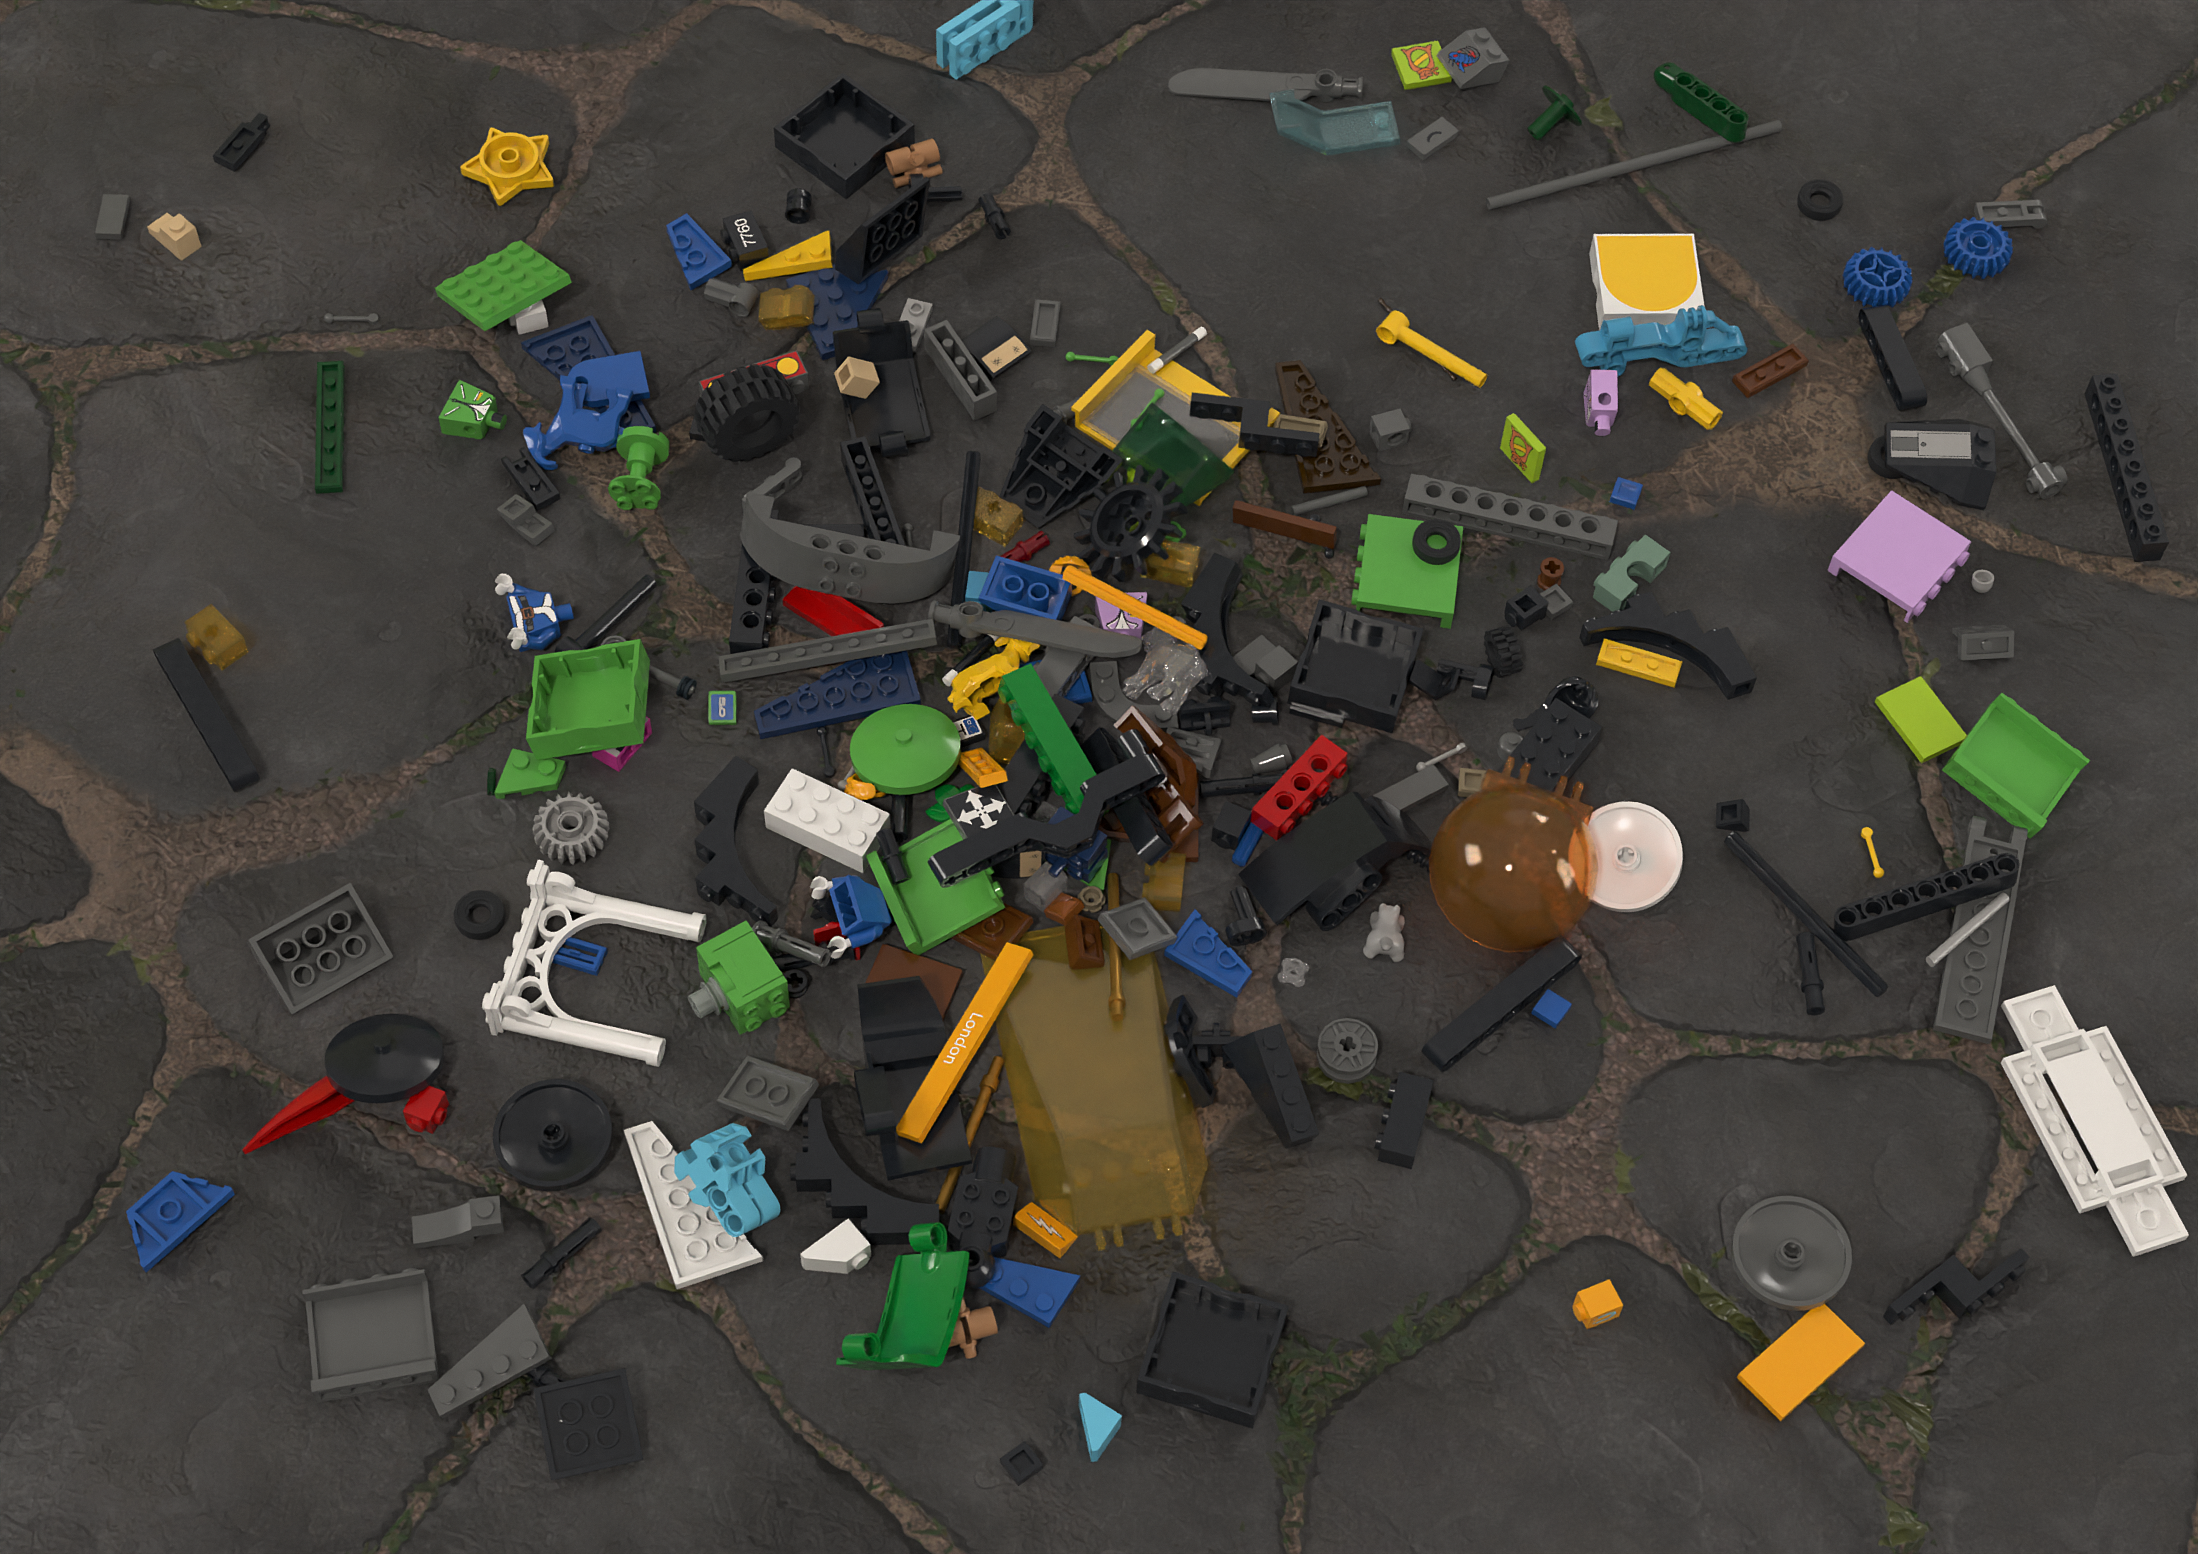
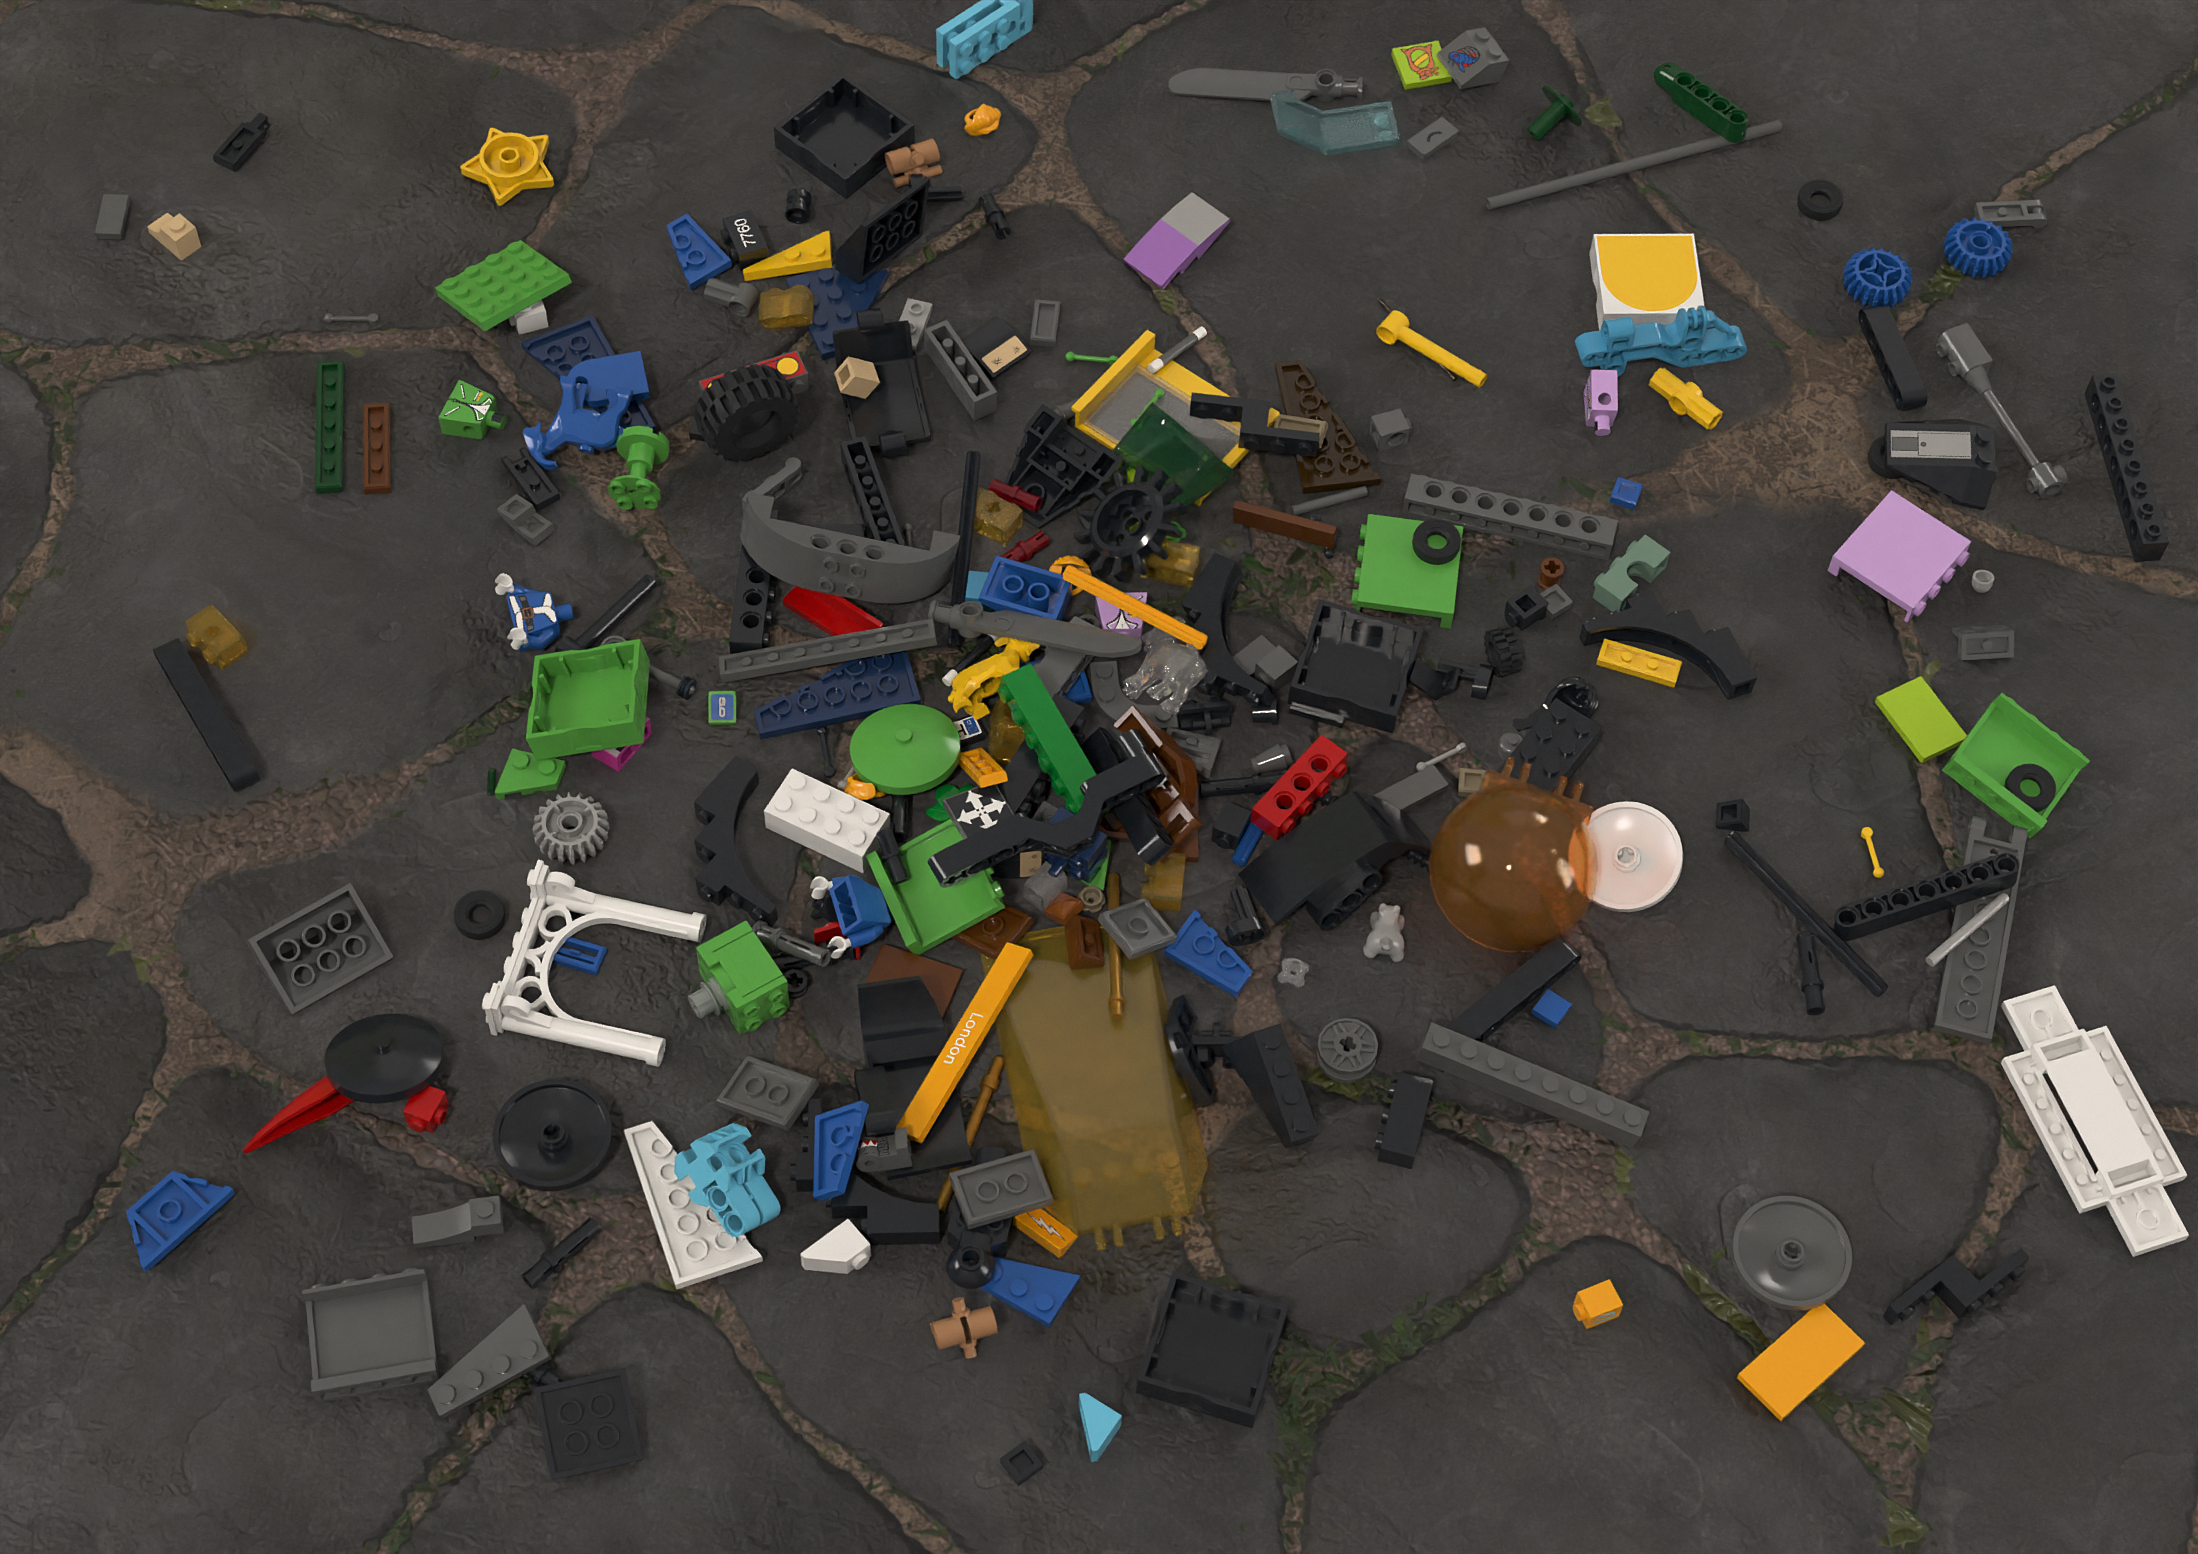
(376, 448): none -> reddish brown tile
(835, 1148): none -> blue wing
(884, 1152): none -> dark grey leg
(918, 1308): green panel -> none
(984, 120): none -> light orange piece
(1001, 1189): none -> dark grey tile
(1016, 495): none -> dark red pin
(1176, 240): none -> medium lavender slope
(1522, 448): lime tile -> none
(1532, 1085): none -> dark grey brick
(1770, 370): reddish brown tile -> none
(2041, 777): none -> black tyre

